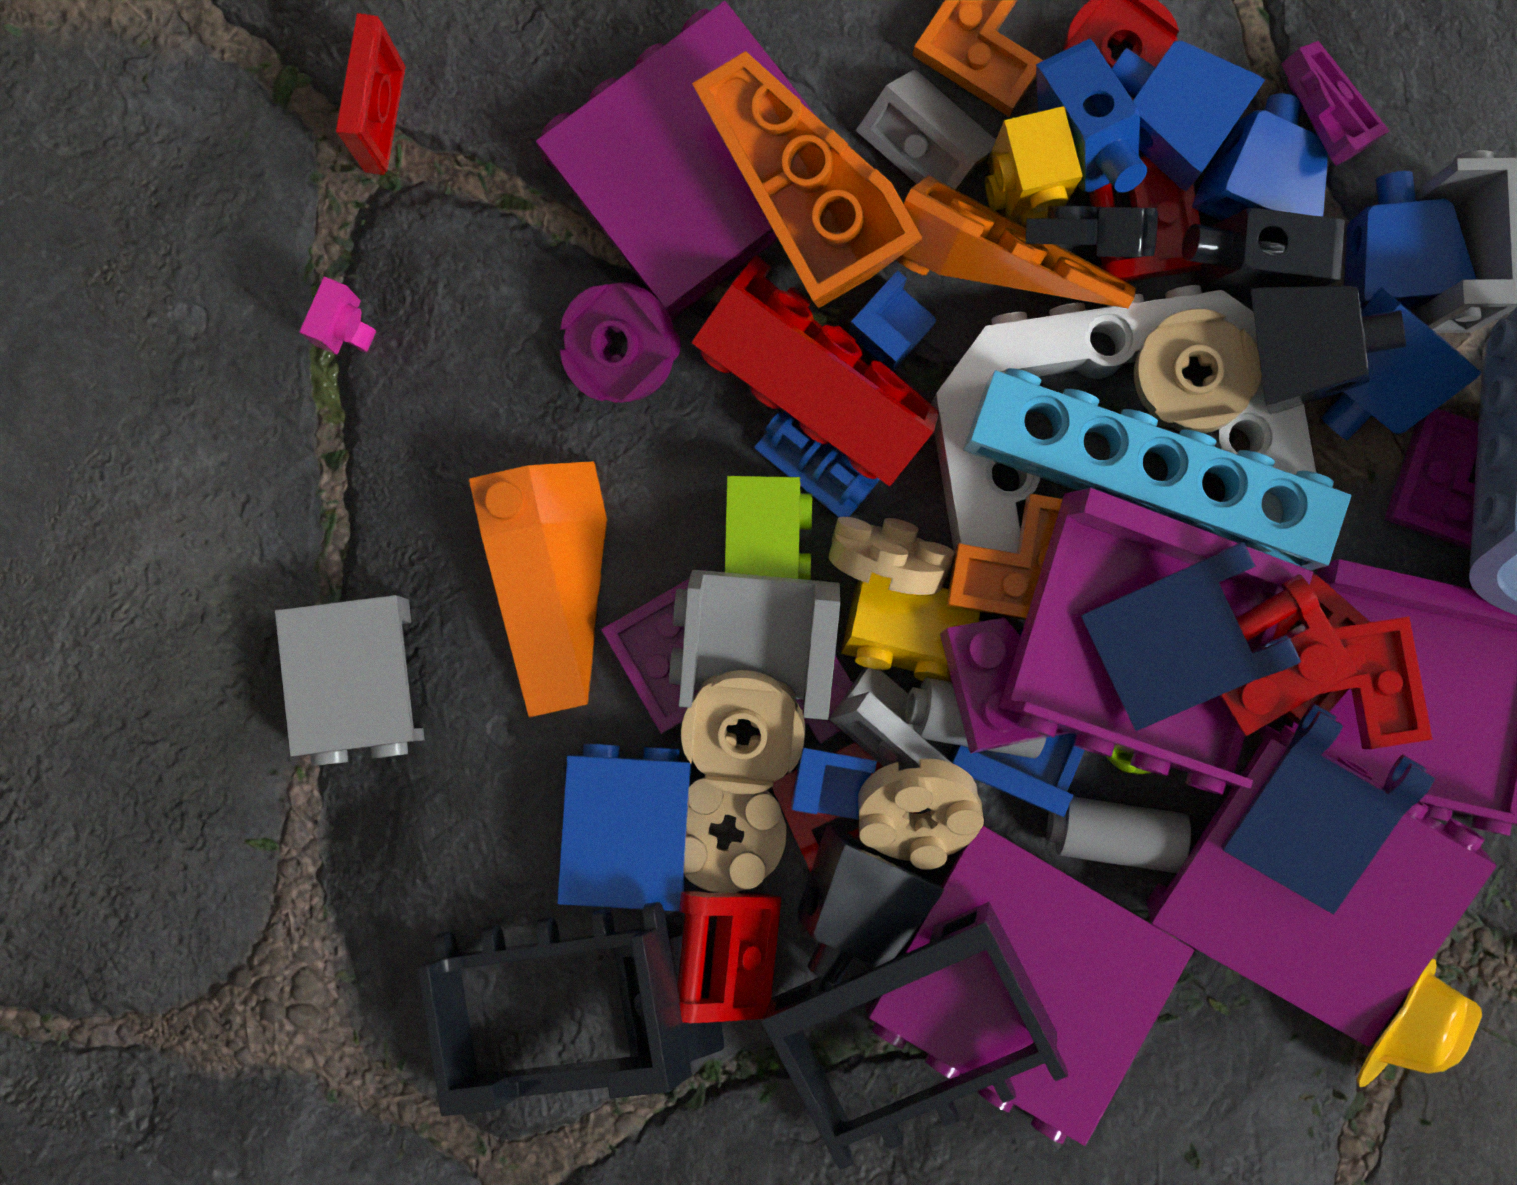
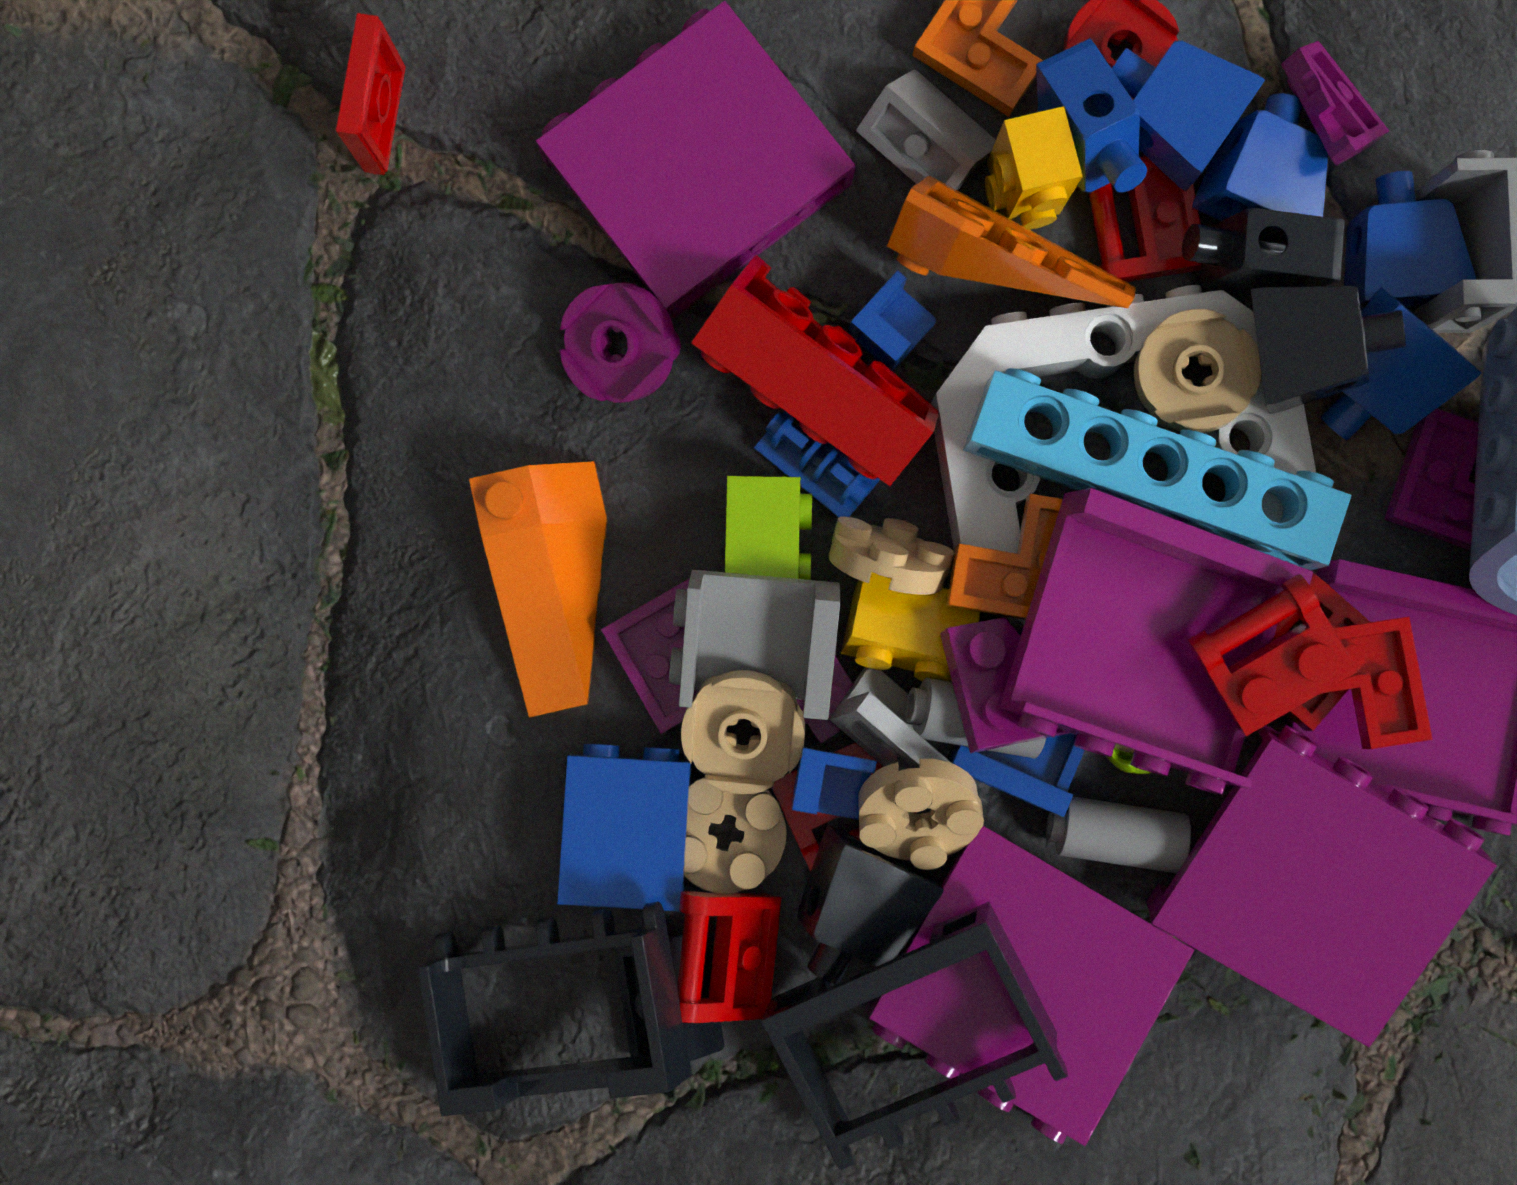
(336, 319): dark pink plate -> none
(346, 679): light grey panel -> none
(818, 194): orange wedge -> none
(1113, 229): black plate -> none
(1181, 641): dark blue flag -> none
(1320, 820): dark blue flag -> none
(1427, 1032): yellow piece -> none

